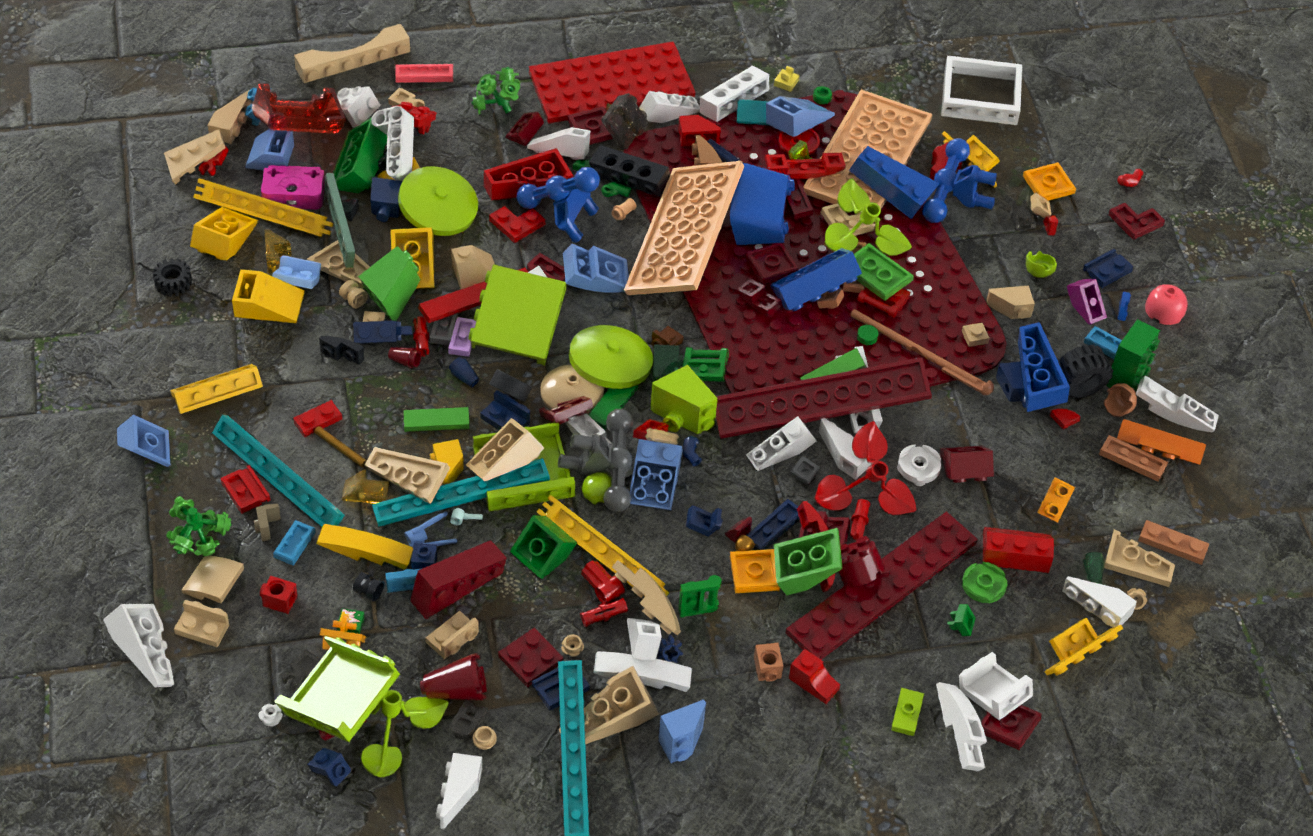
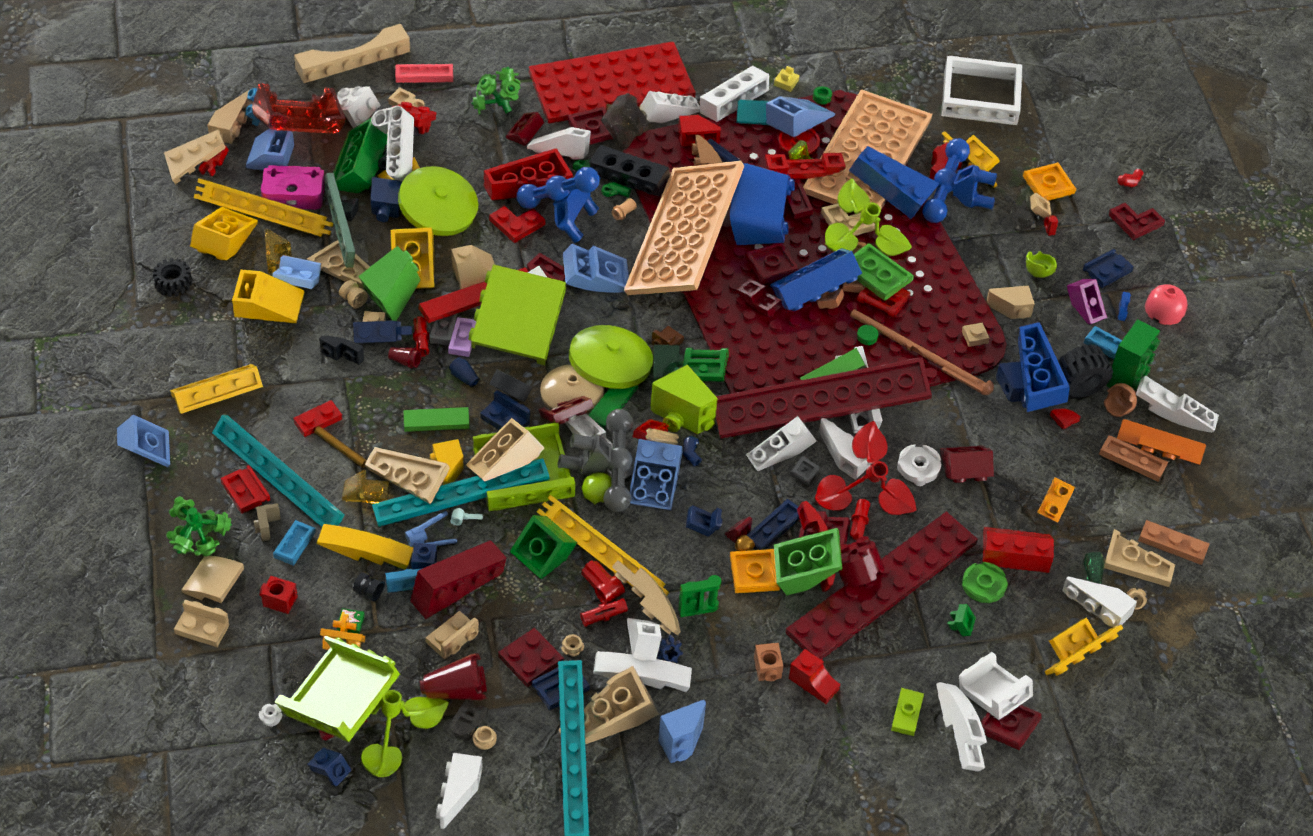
(138, 634): white wedge -> none

